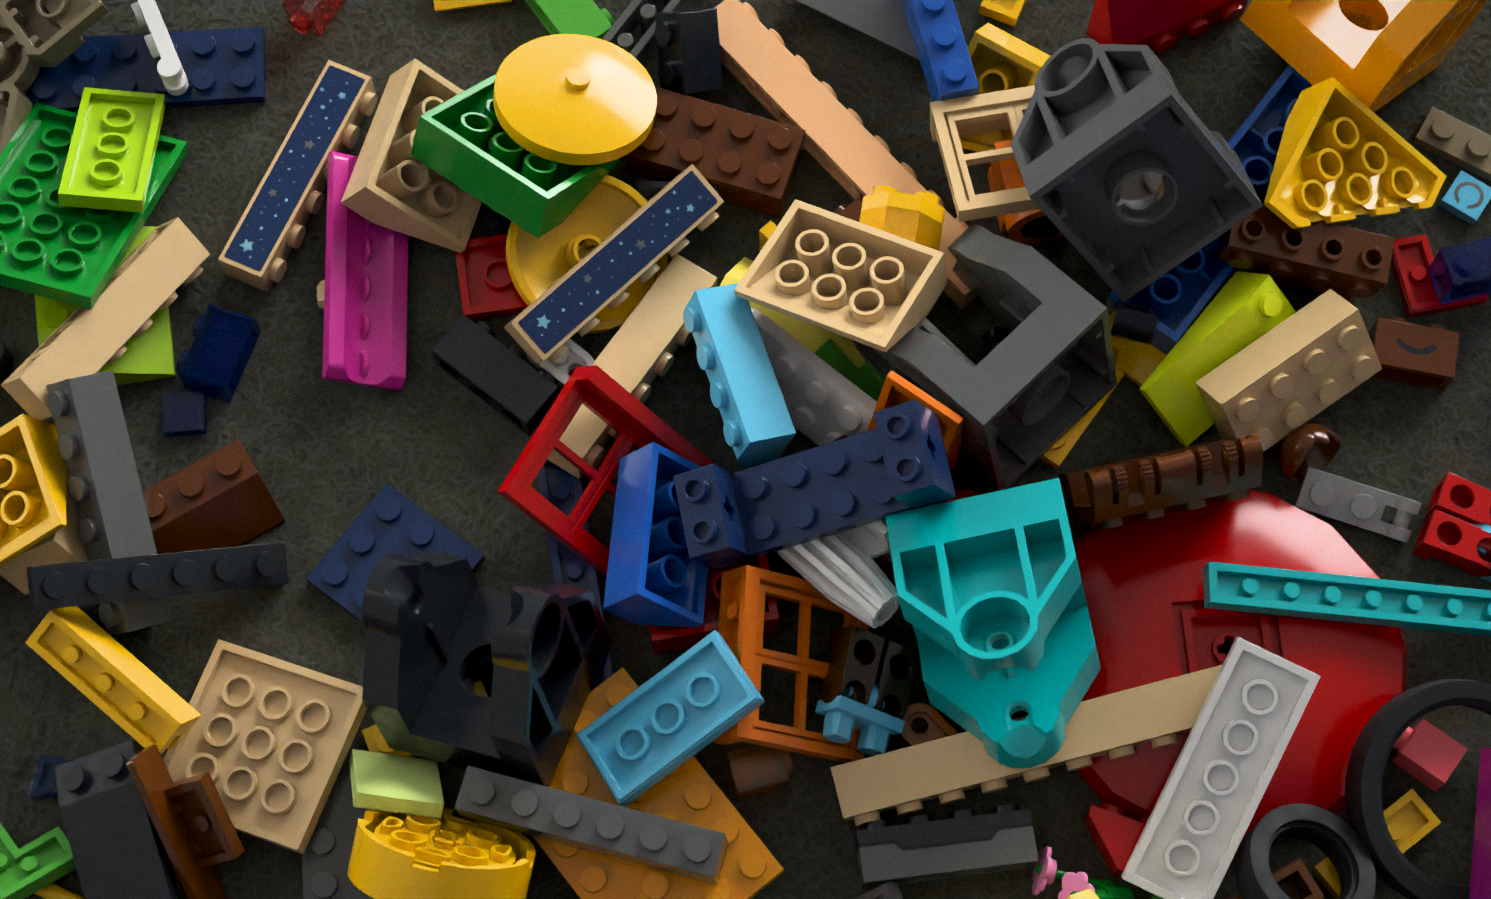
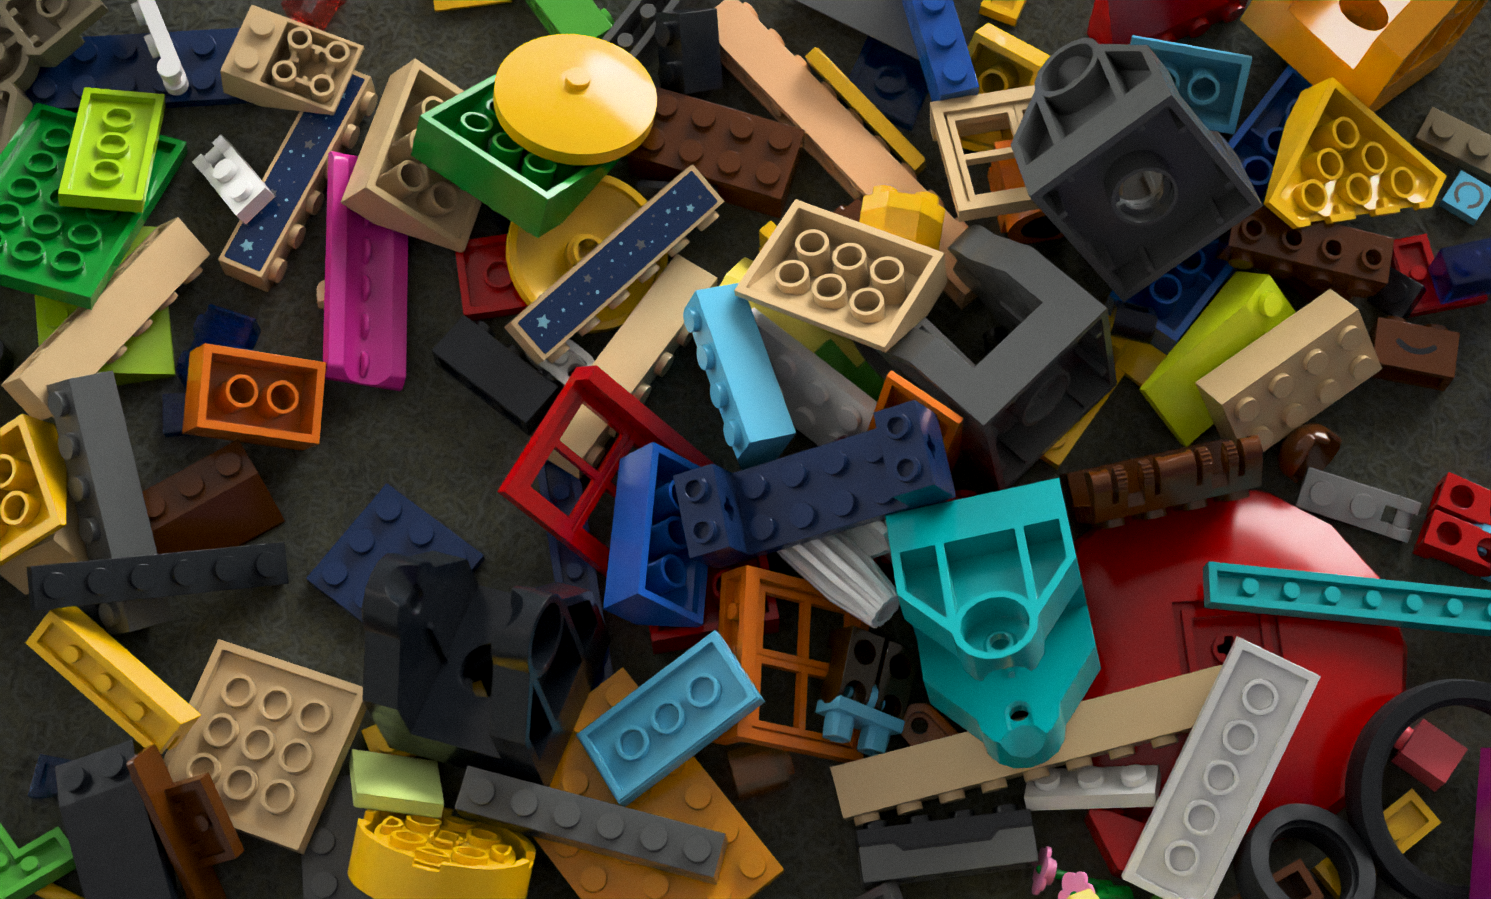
(234, 179): none -> white plate
(254, 397): none -> orange brick
(288, 64): none -> tan slope
(866, 110): none -> yellow tile
(891, 82): none -> tile
(1095, 788): none -> white plate
(1206, 79): none -> medium azure slope
(1398, 296): none -> black plate

